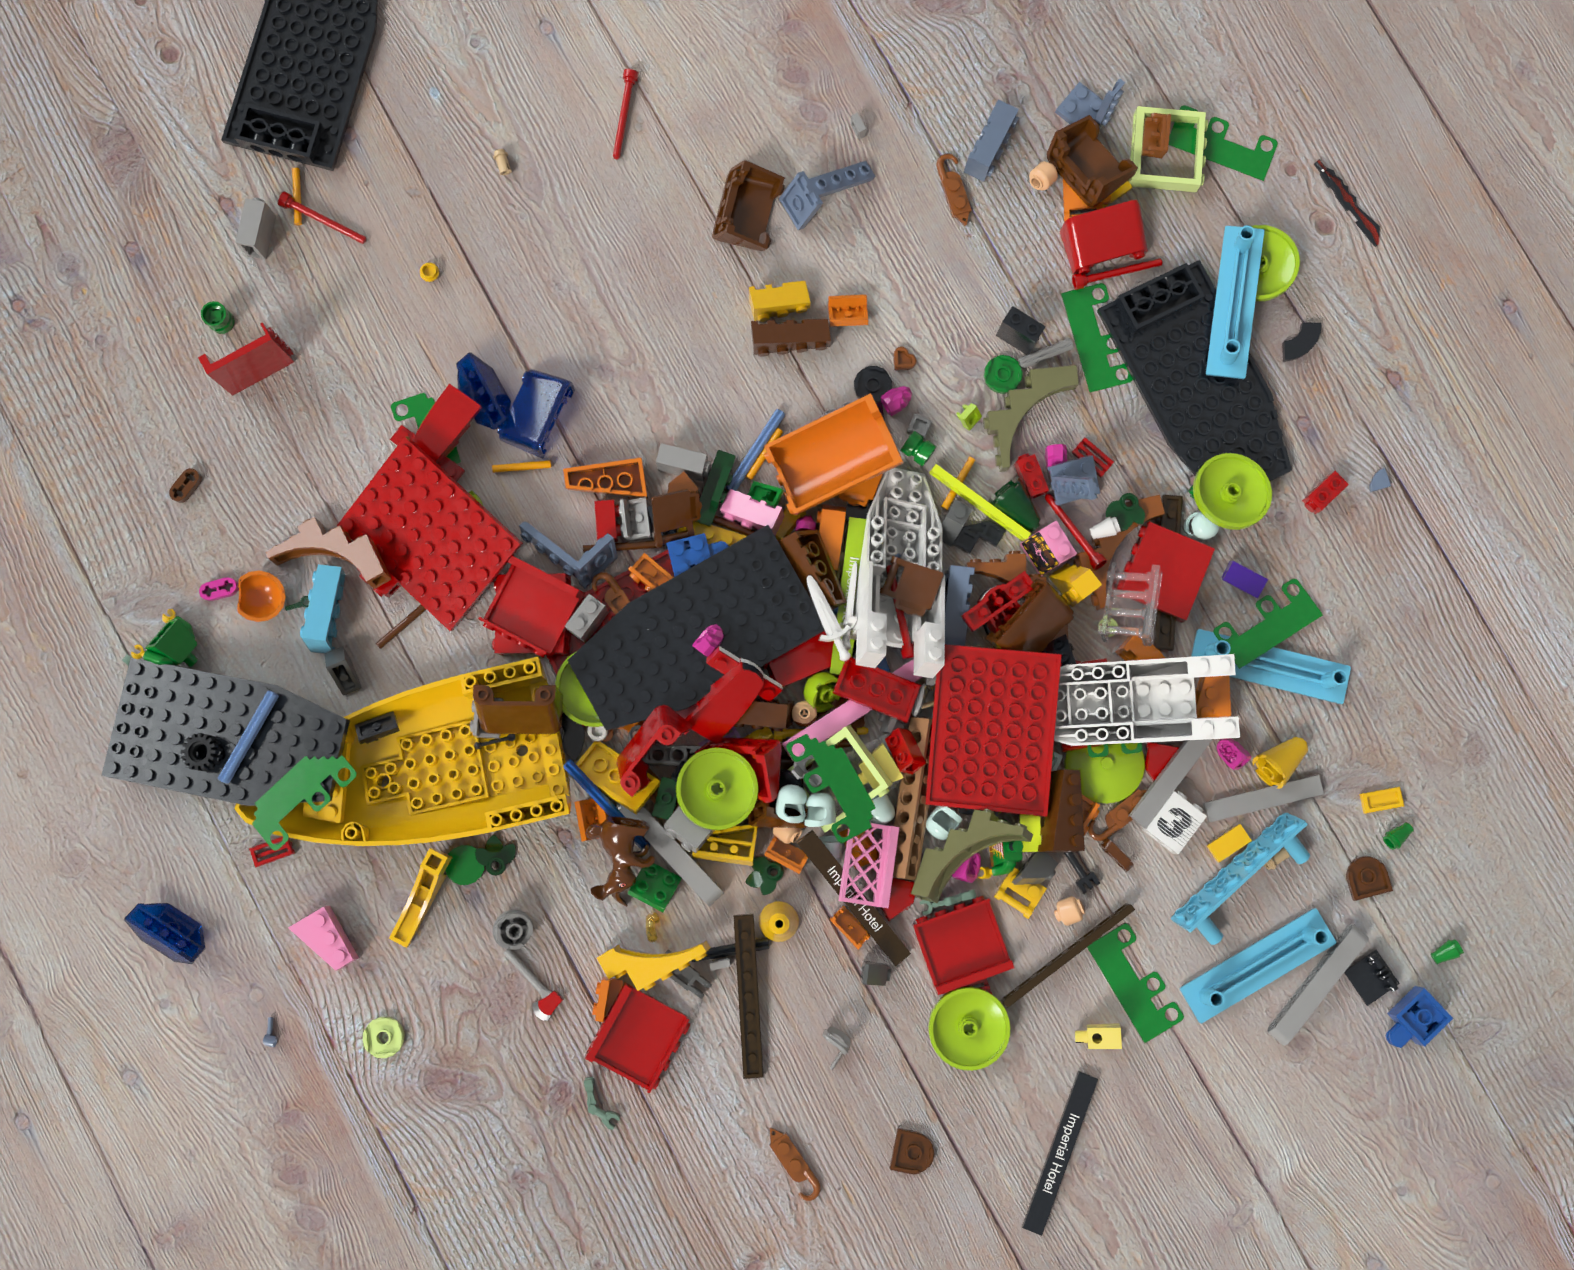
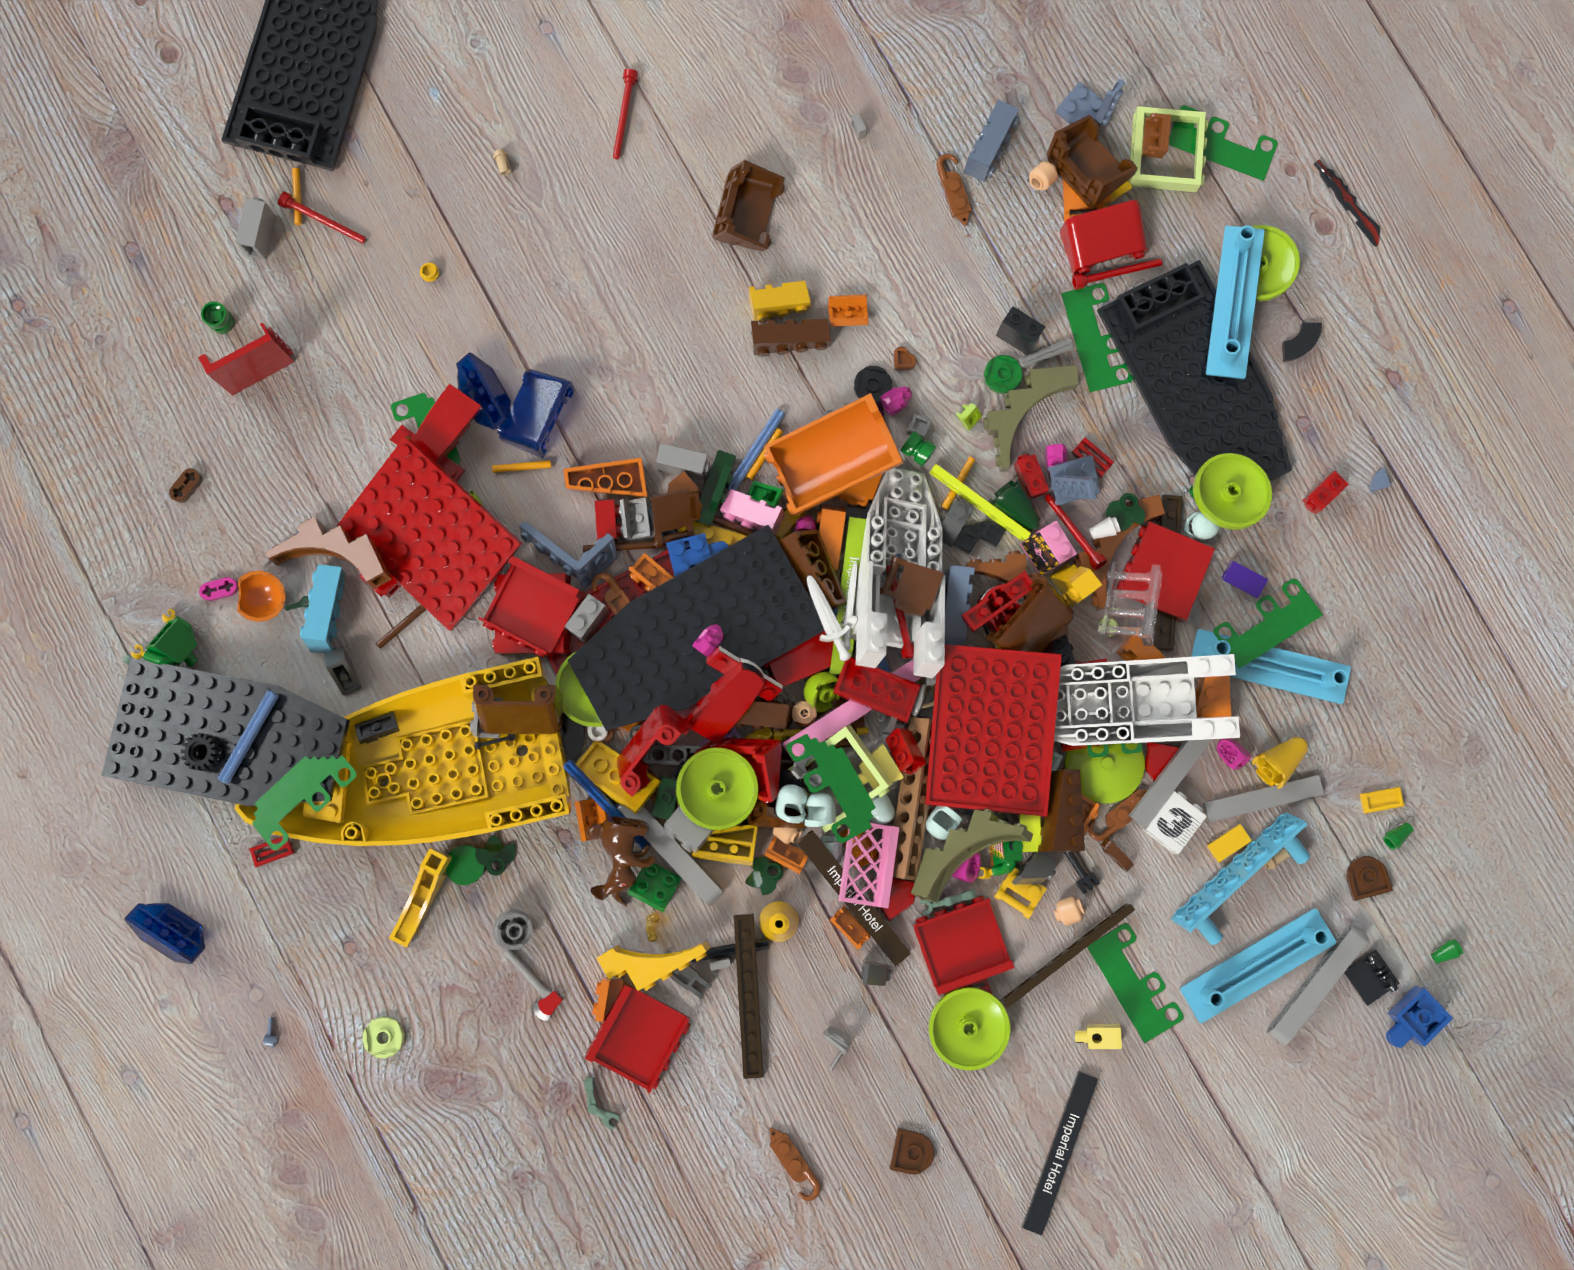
(326, 937): bright pink wedge -> none
(803, 194): sand blue bracket -> none

